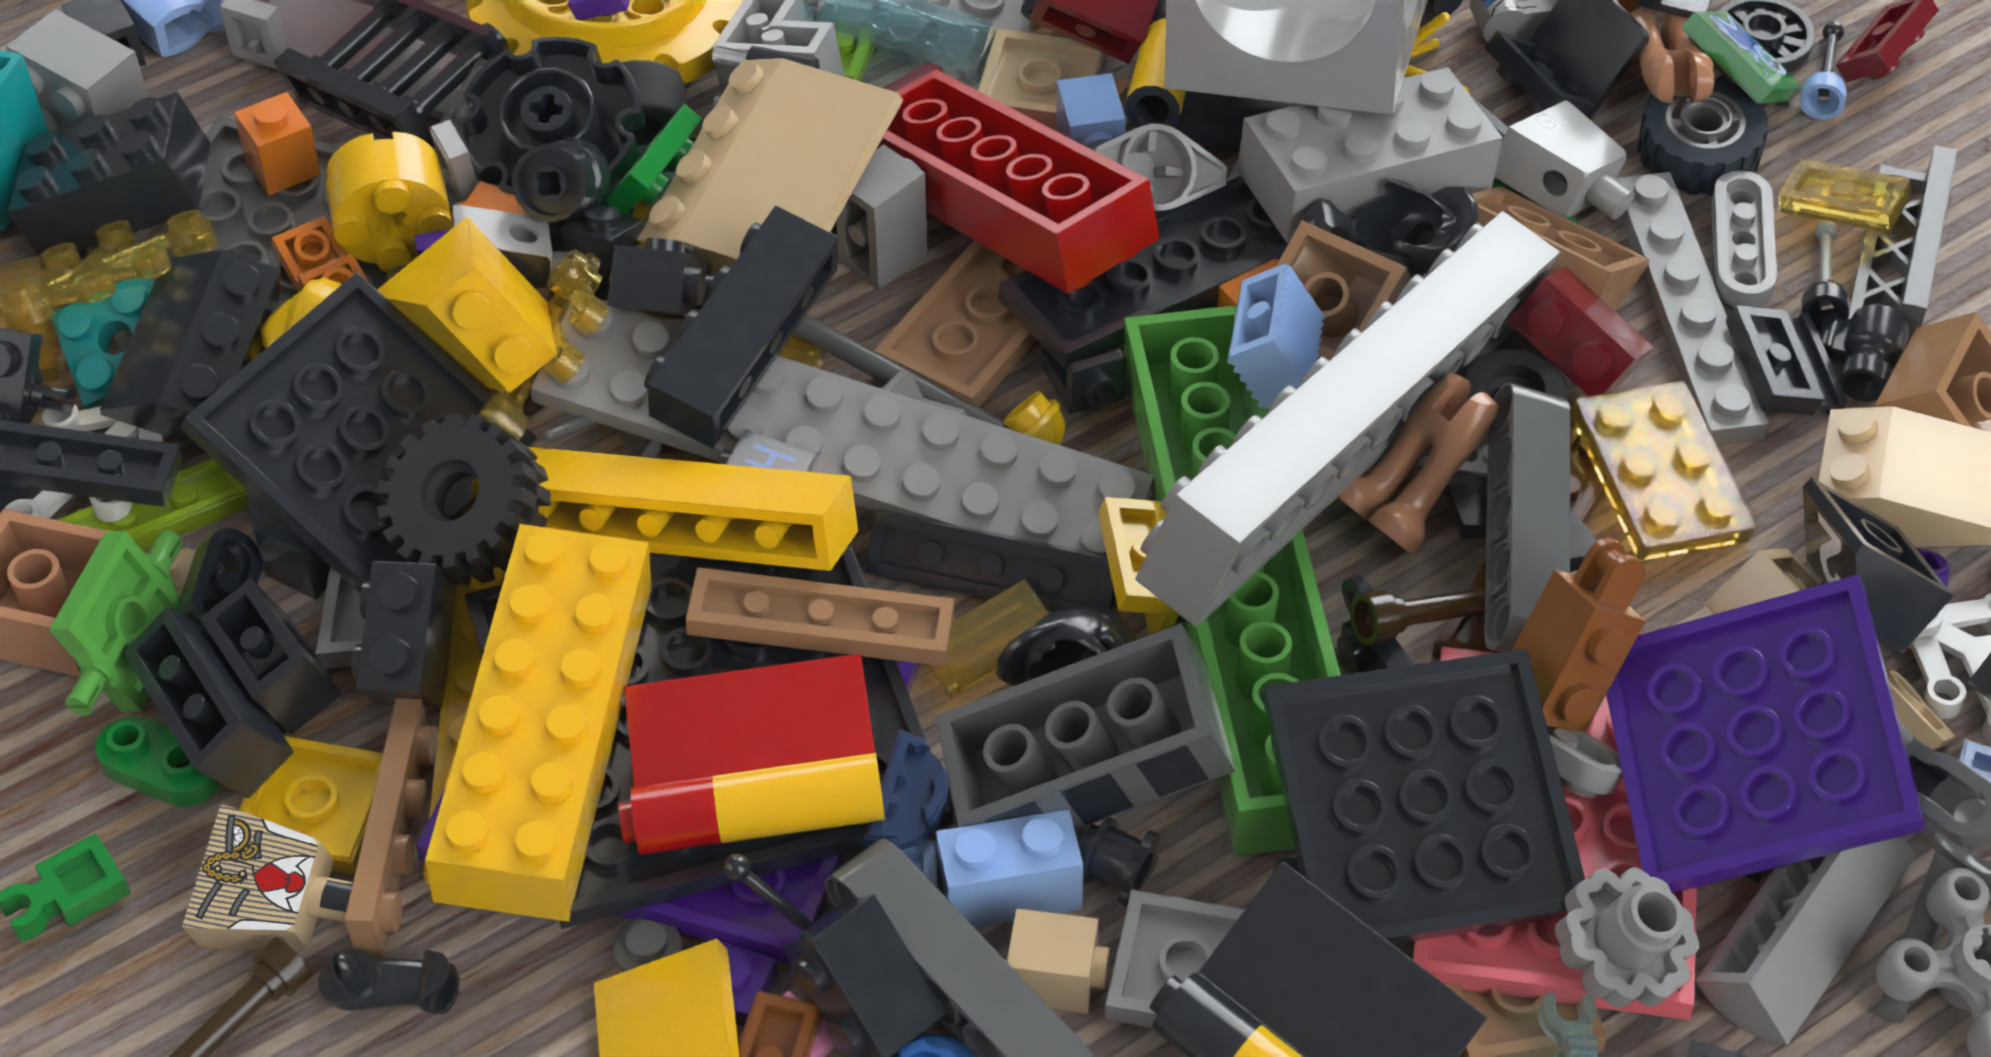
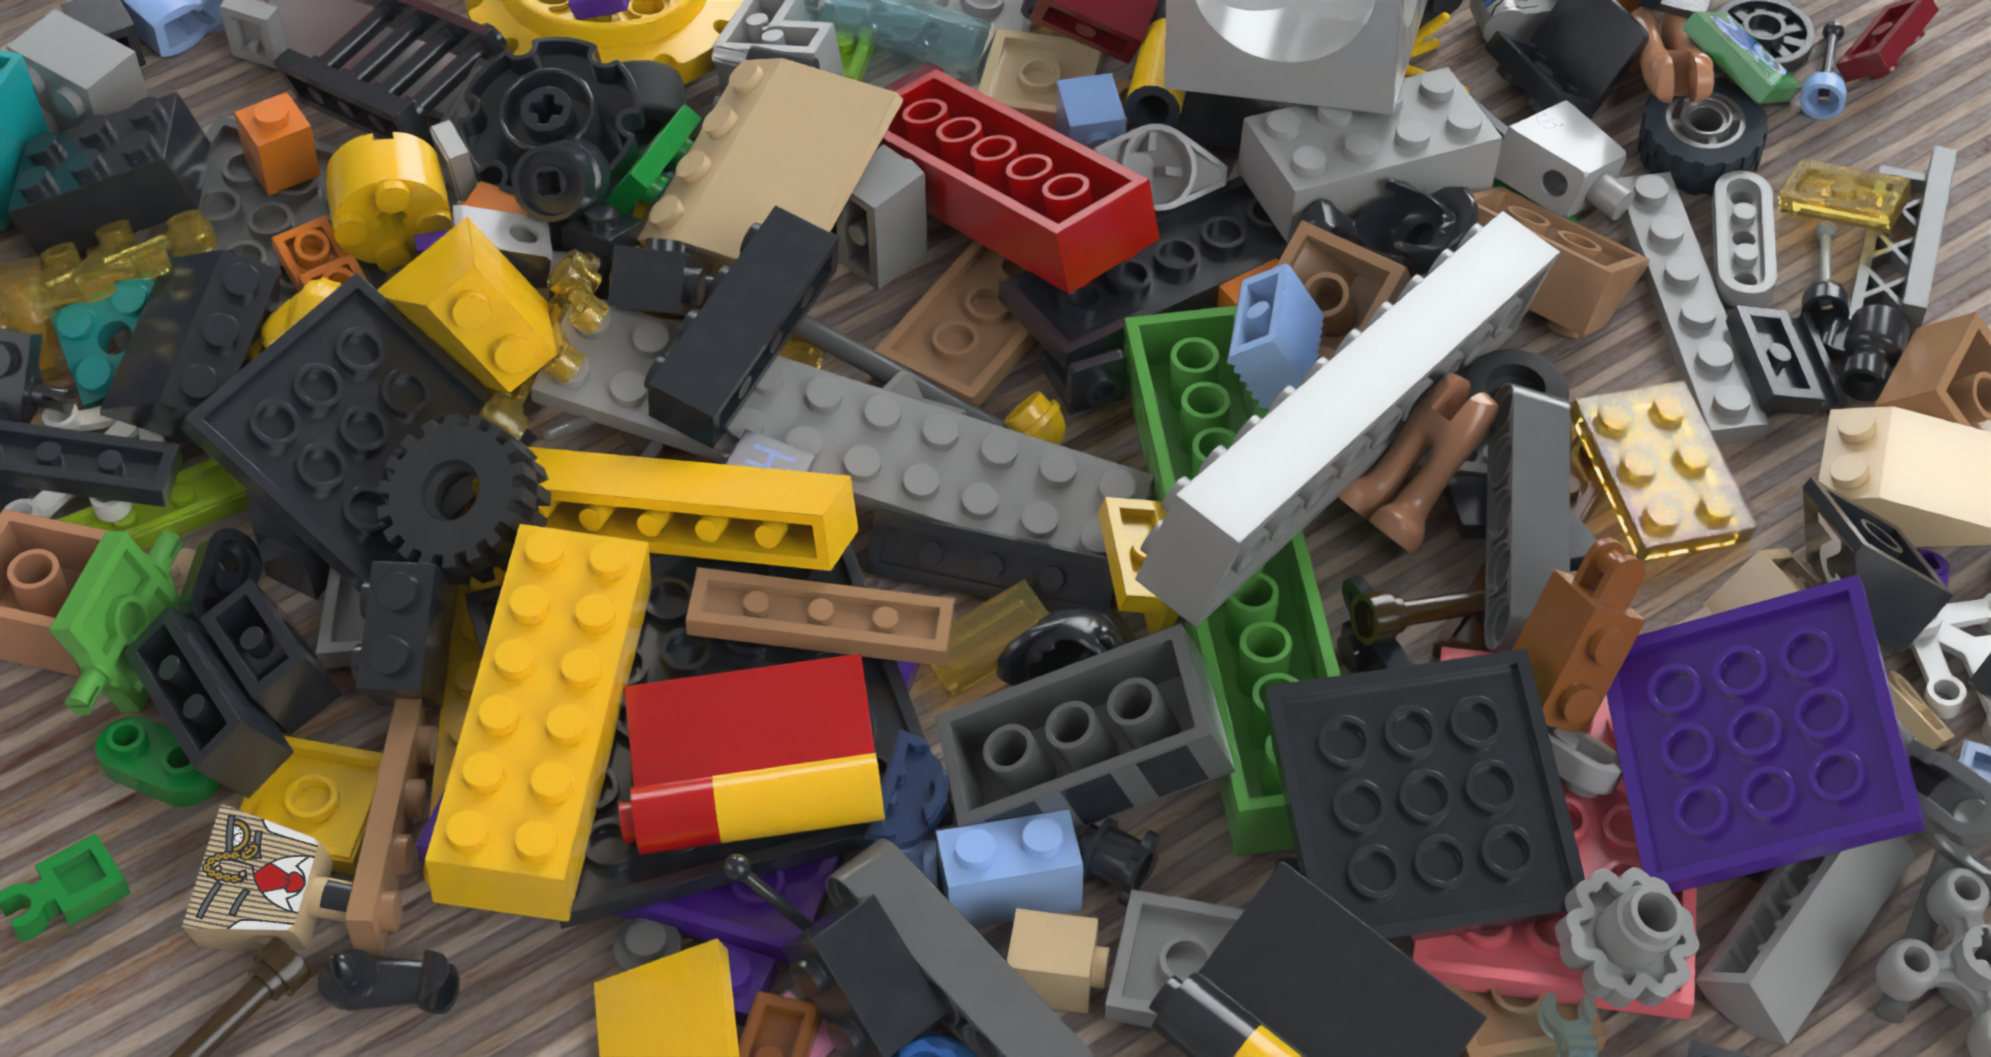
(1580, 333): dark red brick -> none

